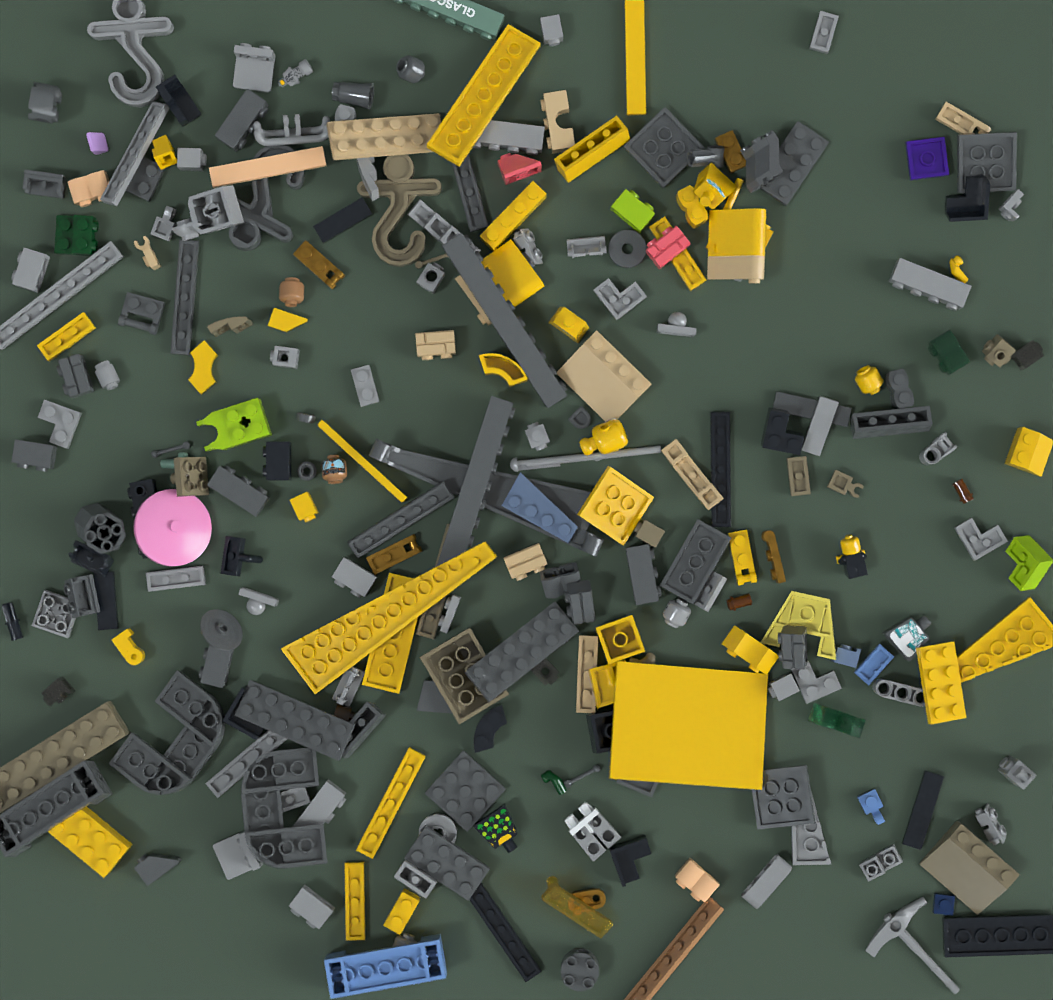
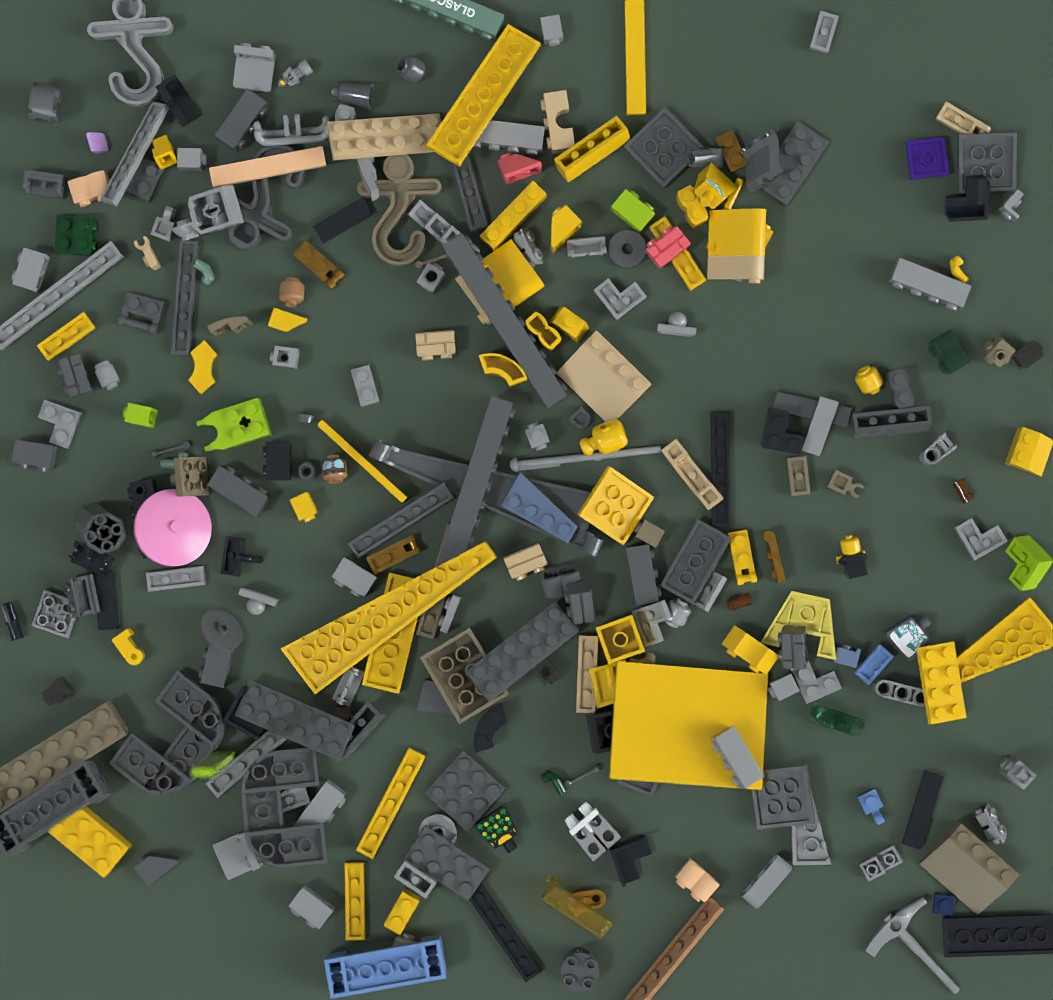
(140, 415): none -> lime brick
(205, 269): none -> sand green arm
(213, 763): none -> lime tile
(547, 336): none -> yellow brick
(563, 226): none -> yellow slope
(648, 619): none -> light grey plate
(736, 758): none -> light grey brick

